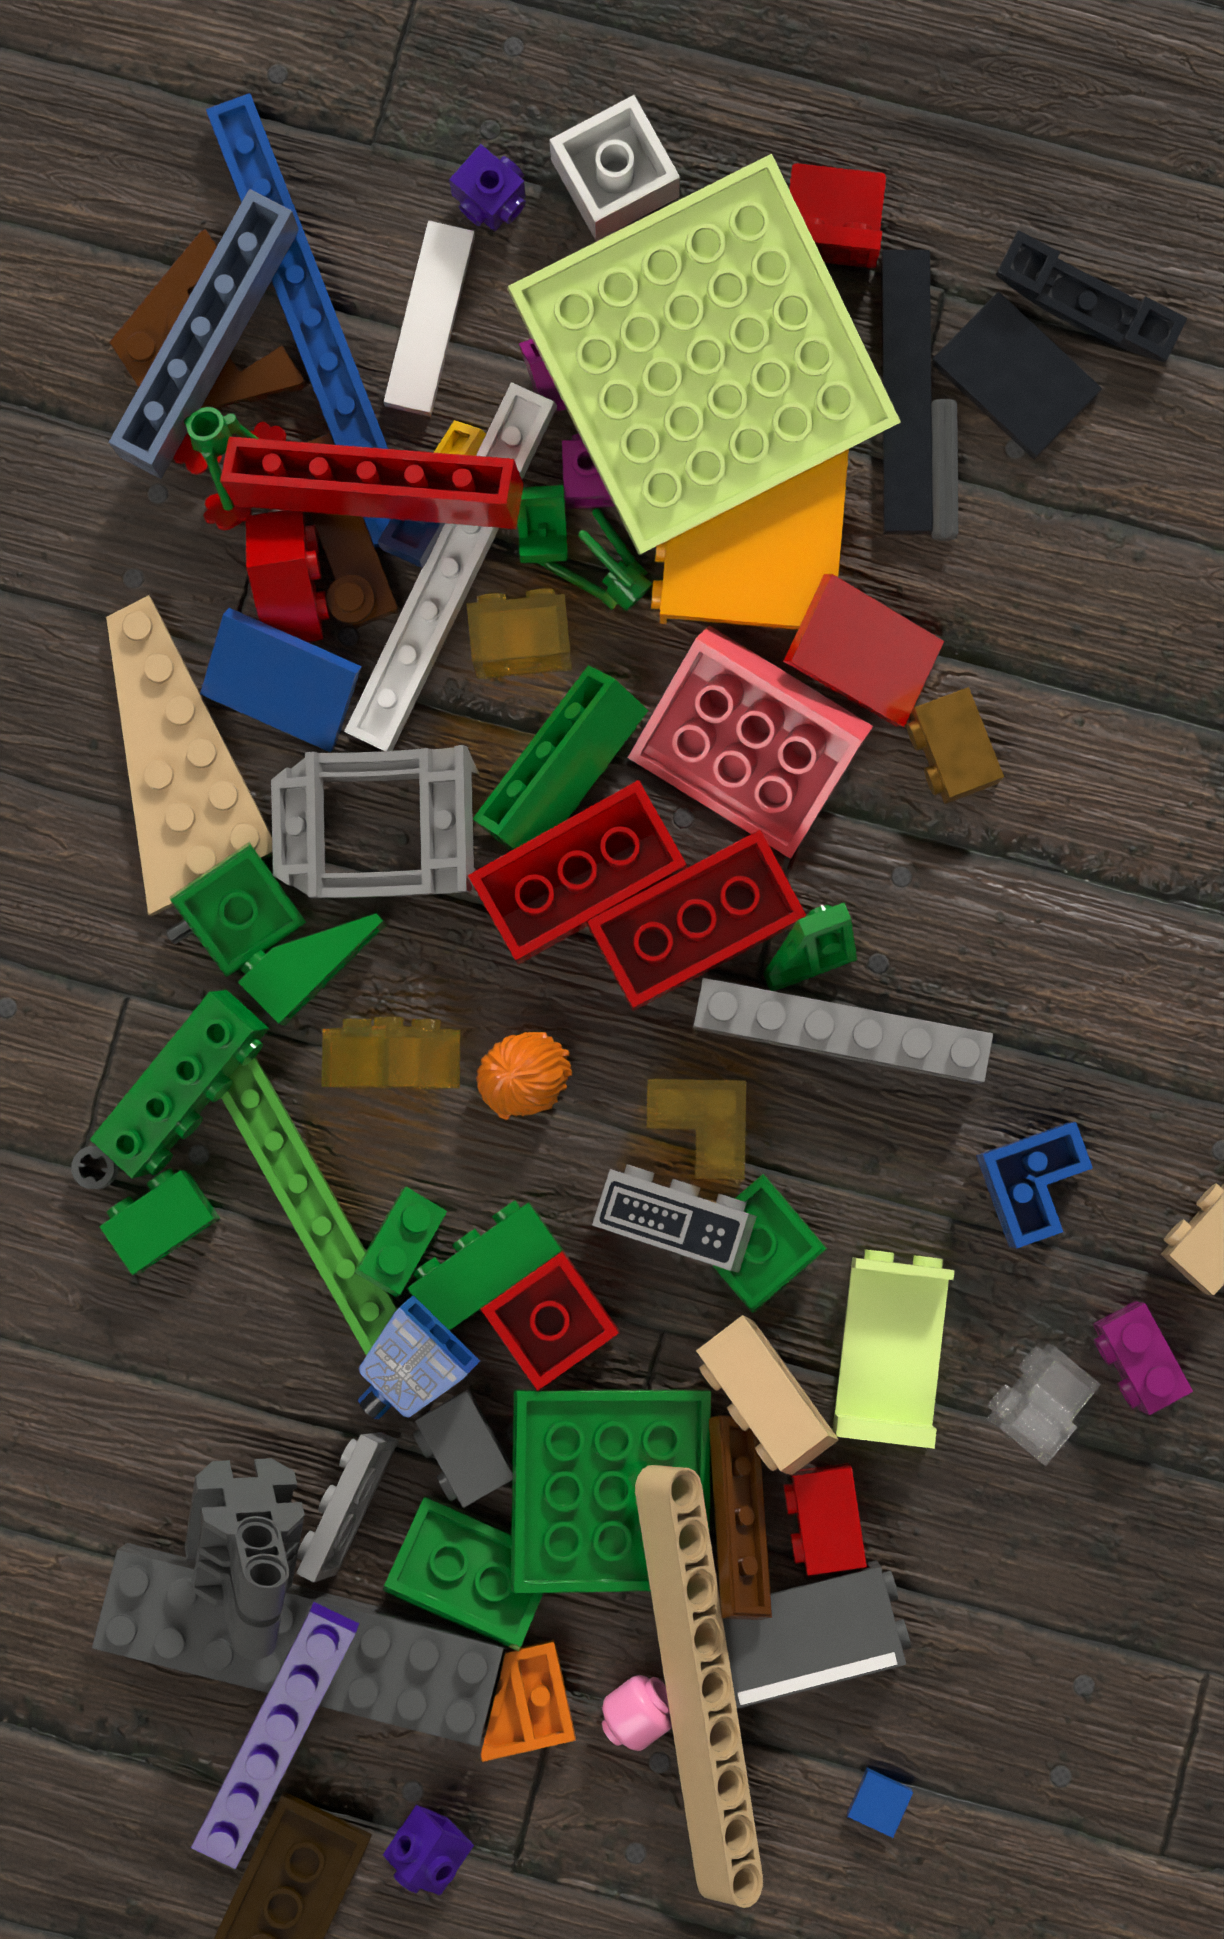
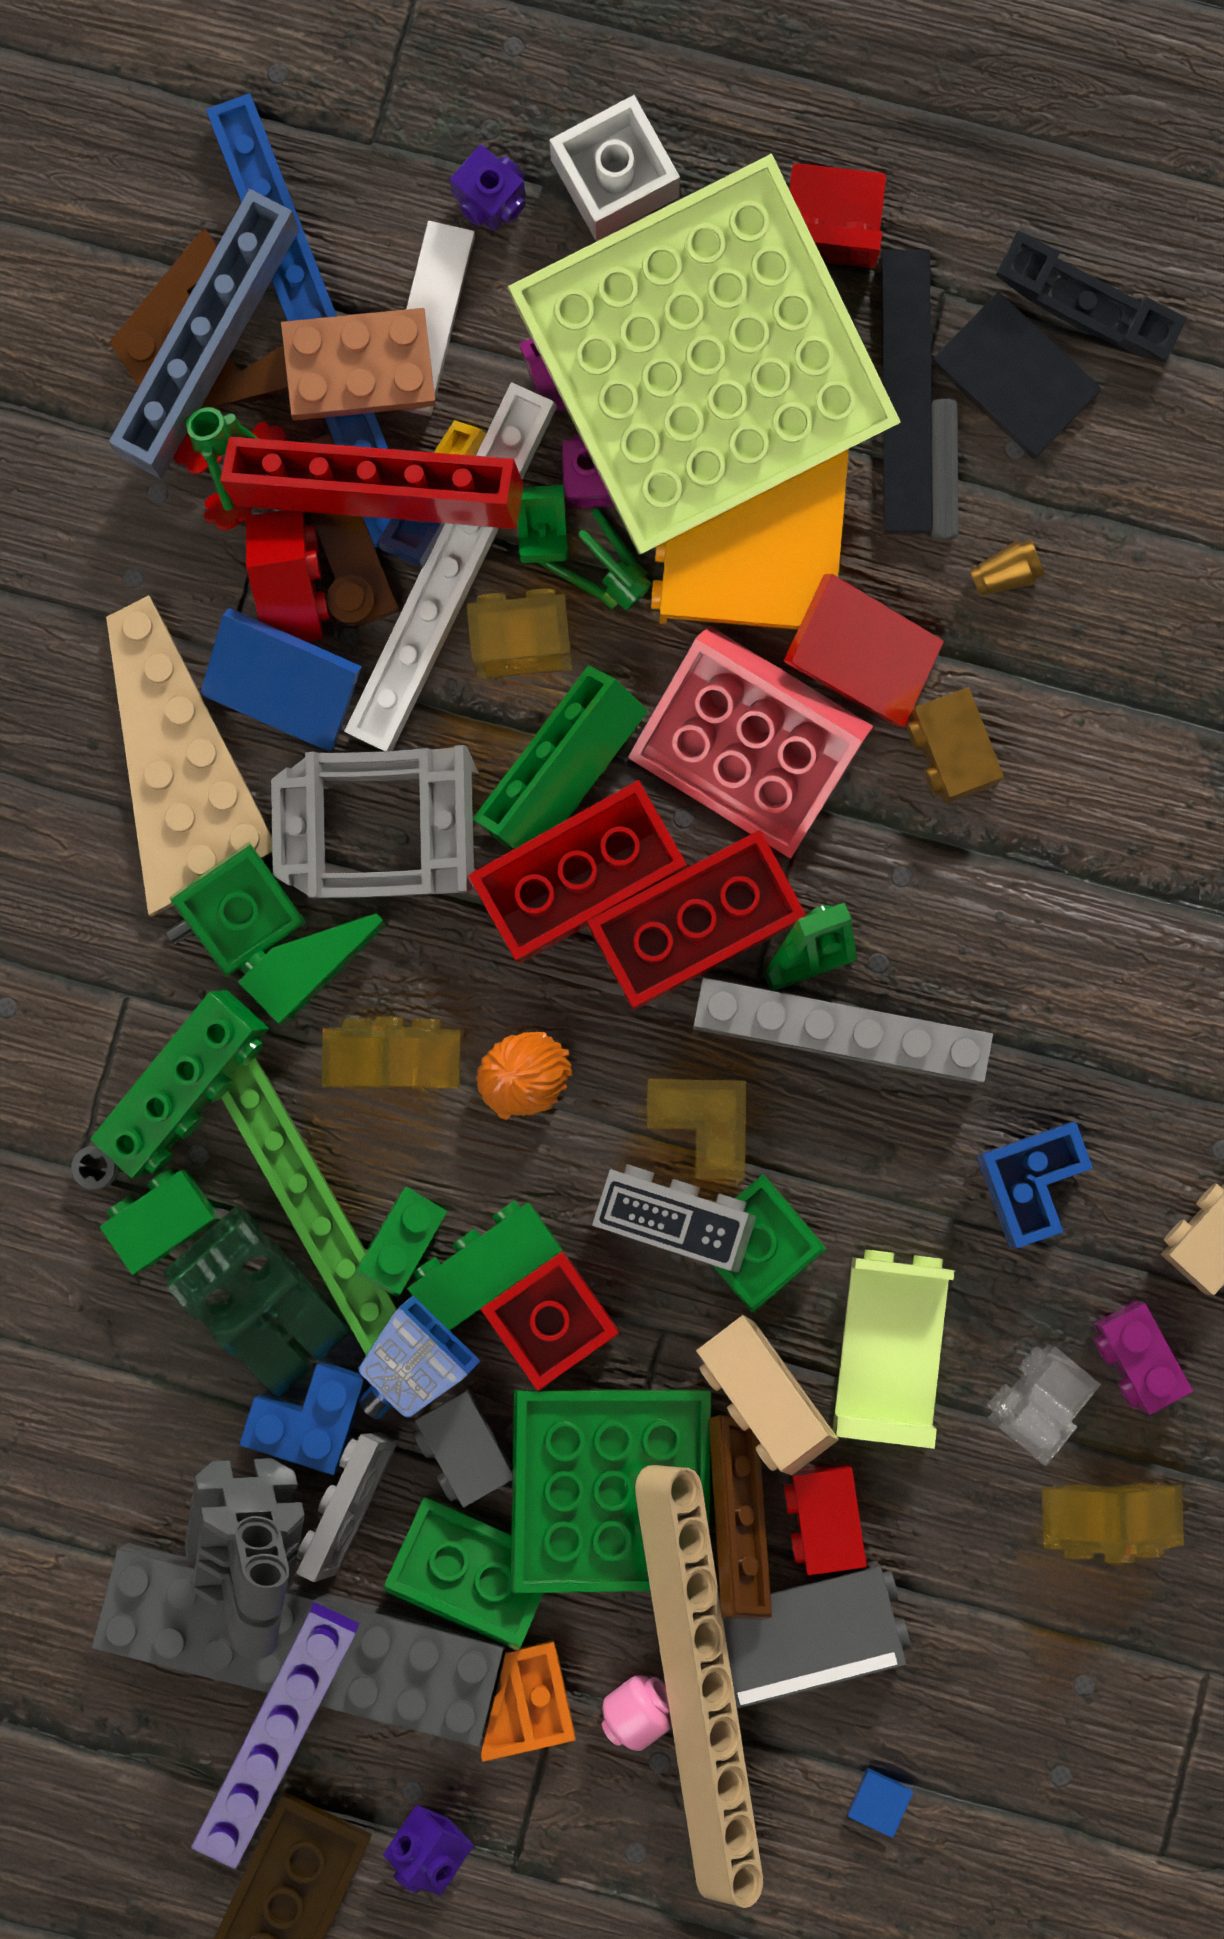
(275, 1289): none -> clear green connector
(313, 1432): none -> blue brick
(358, 364): none -> nougat plate
(1008, 569): none -> pearl gold cone
(1113, 1520): none -> clear yellow brick

